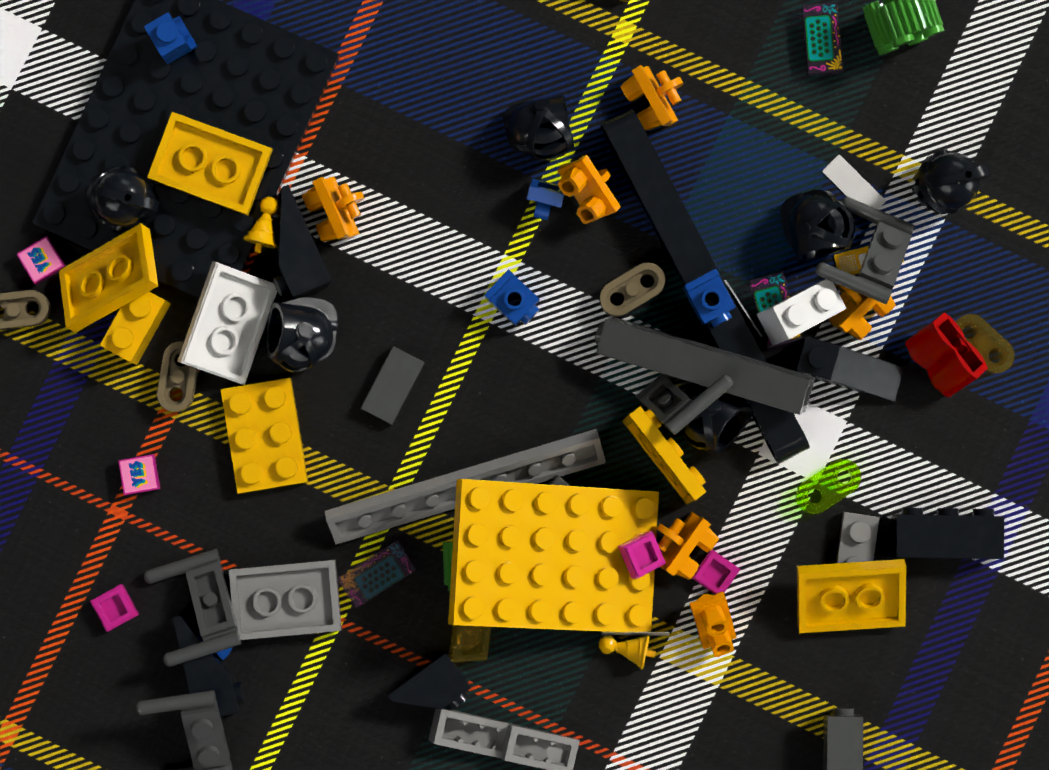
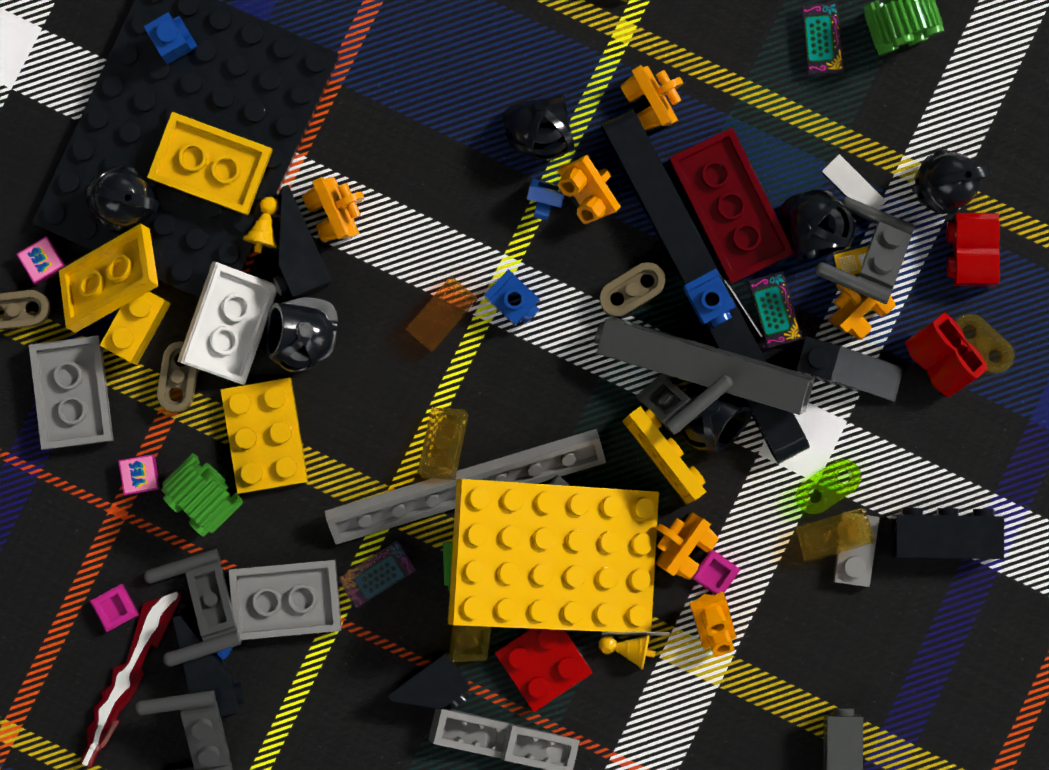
(71, 392): none -> light grey plate
(126, 677): none -> dark red sword
(200, 494): none -> bright green brick
(392, 385): dark grey tile -> none
(441, 314): none -> clear orange plate
(443, 443): none -> clear yellow plate
(543, 665): none -> red plate
(641, 554): dark pink tile -> none
(731, 206): none -> dark red plate
(801, 311): white brick -> none
(835, 535): none -> clear yellow plate
(851, 596): yellow plate -> none
(975, 249): none -> red brick

